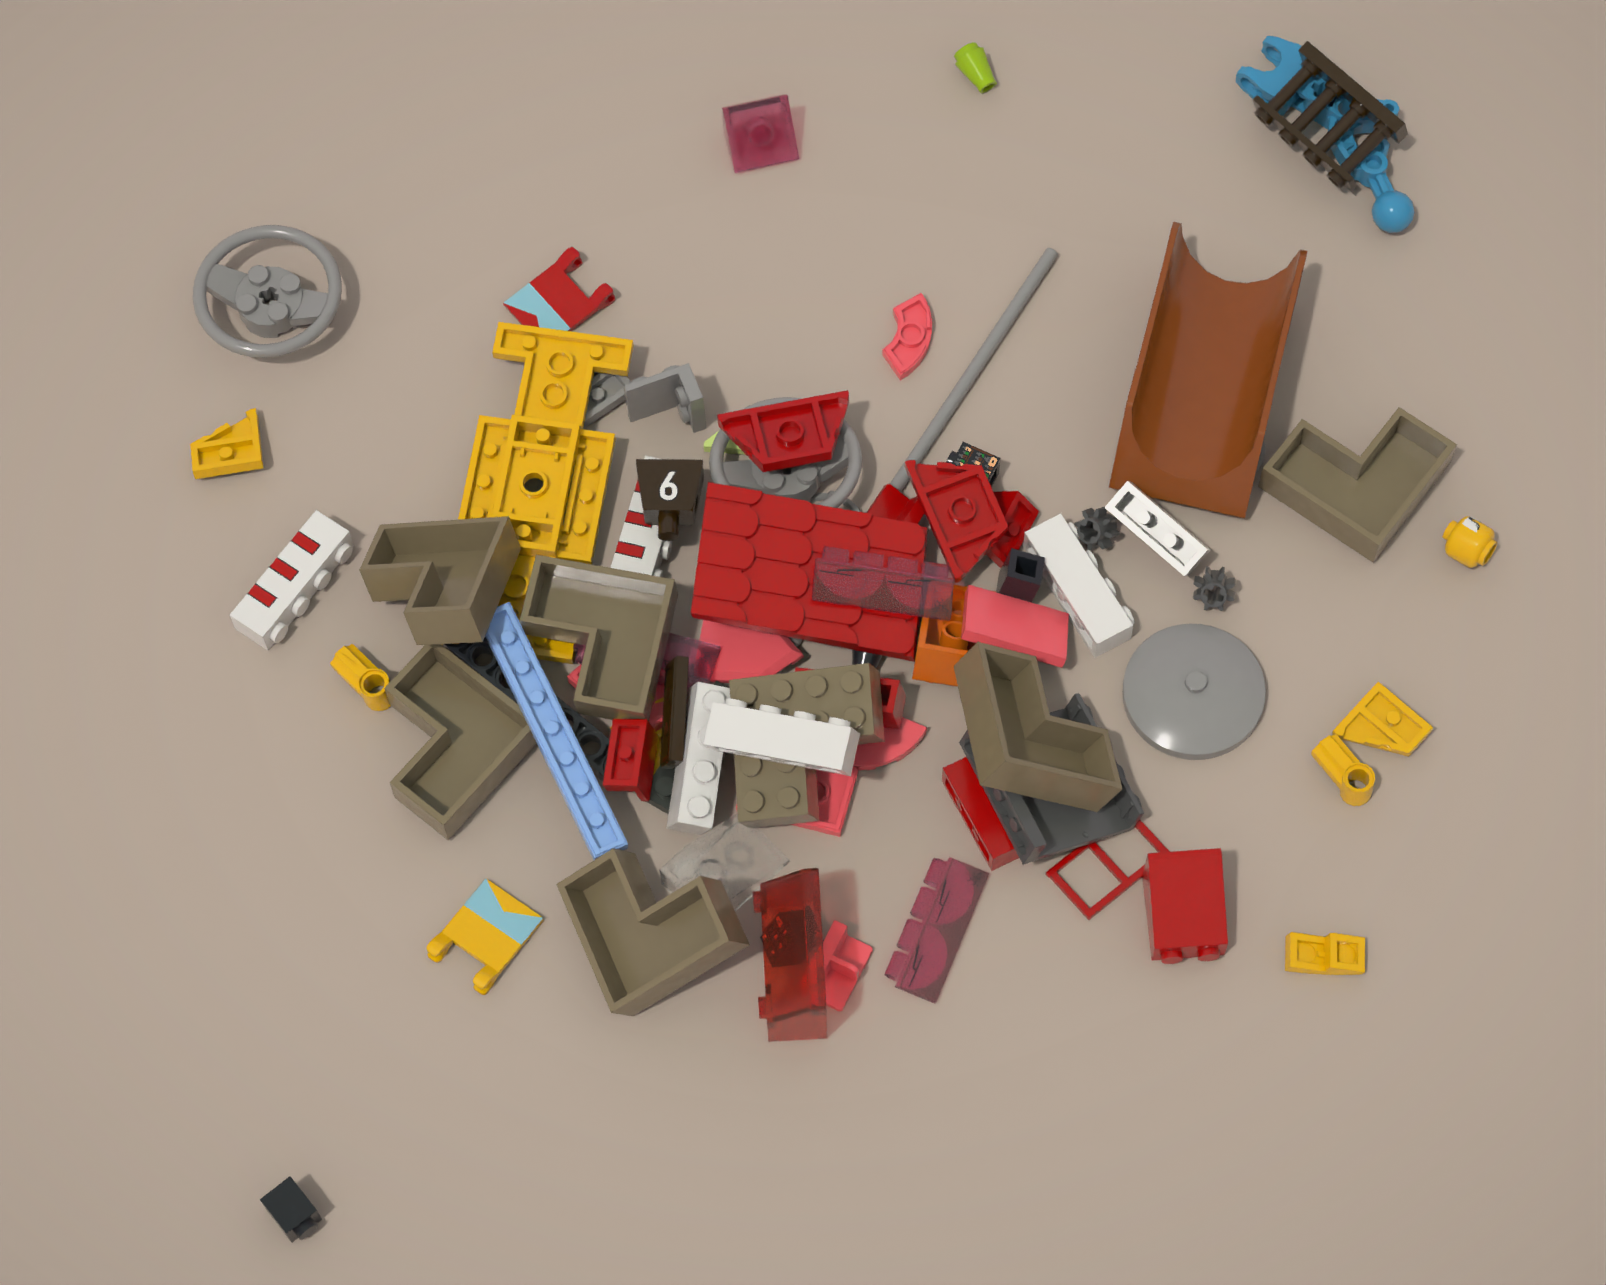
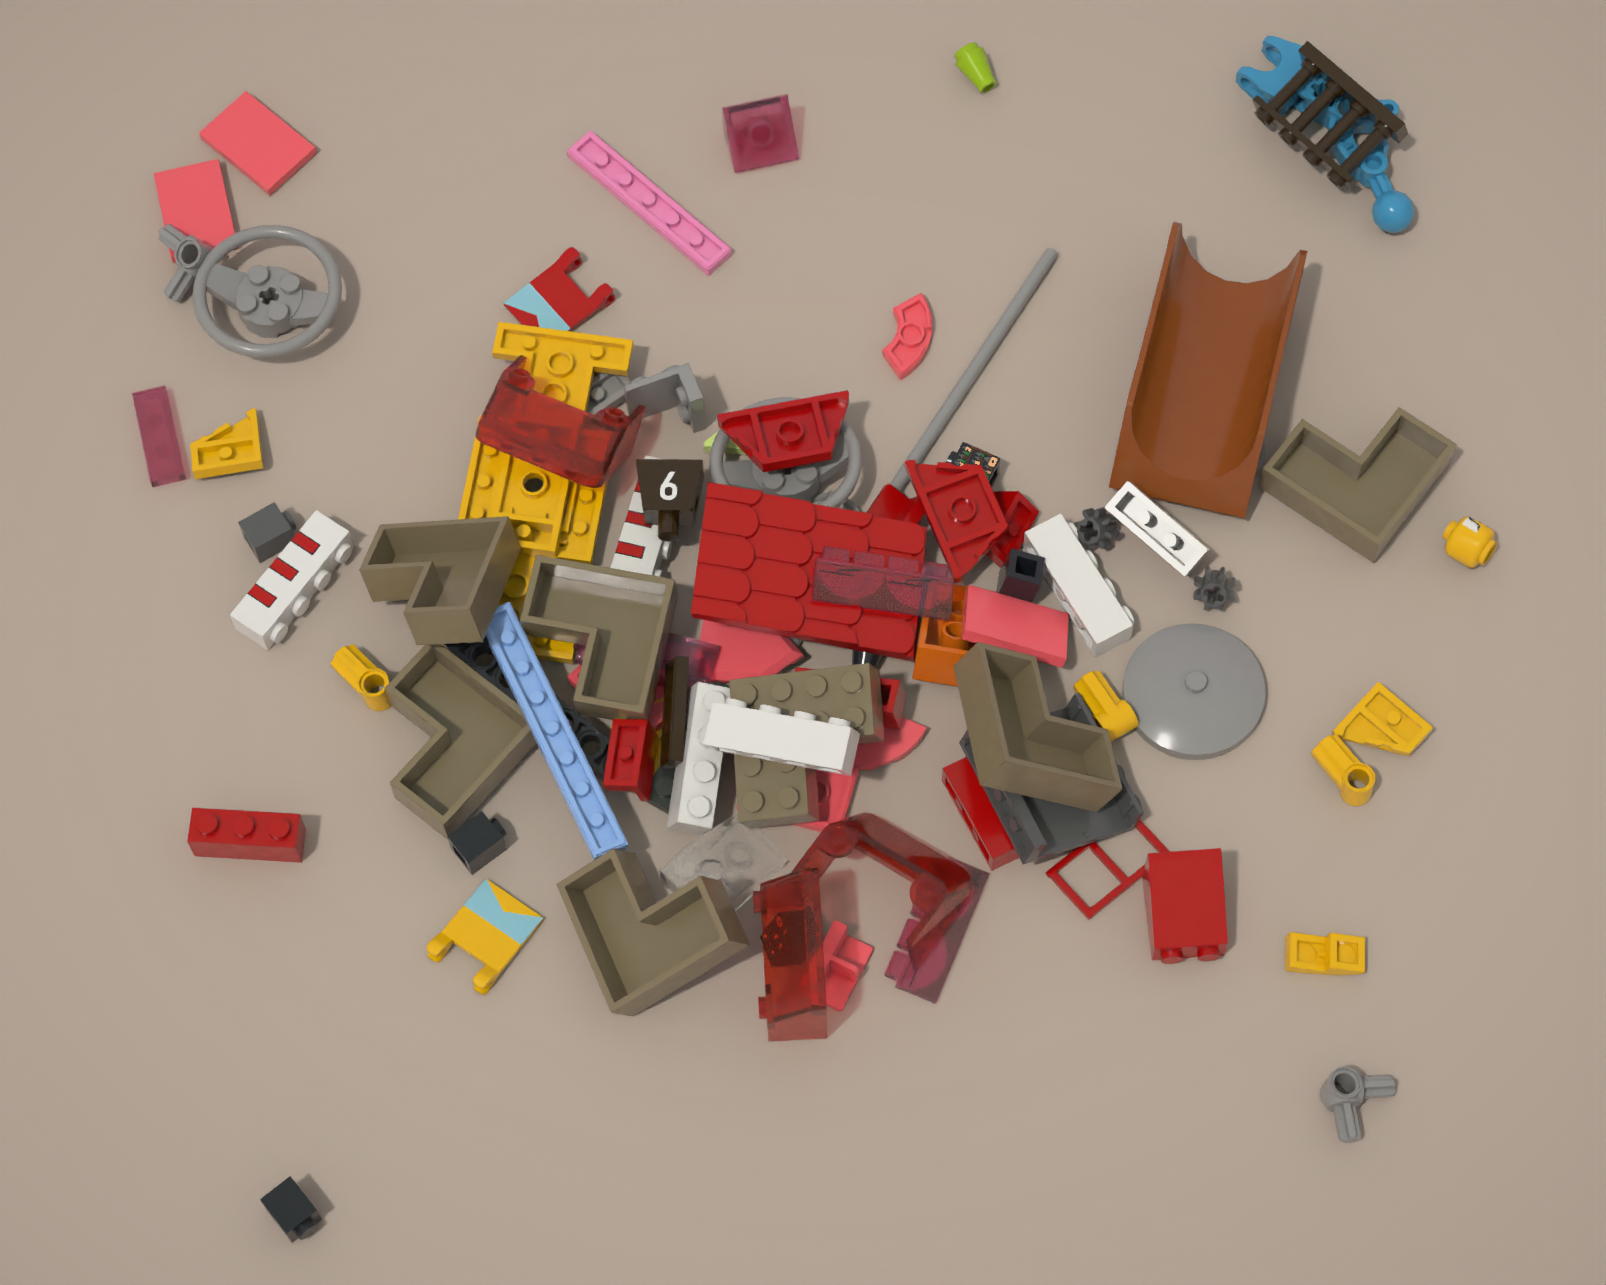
(158, 436): none -> clear pink tile
(185, 253): none -> light grey axle
(196, 202): none -> coral tile
(246, 835): none -> red brick
(257, 143): none -> coral tile
(268, 531): none -> dark grey brick
(478, 842): none -> black brick
(554, 433): none -> clear red windscreen
(649, 203): none -> bright pink tile
(938, 883): none -> clear red windscreen
(1105, 705): none -> yellow piece
(1357, 1089): none -> light grey axle

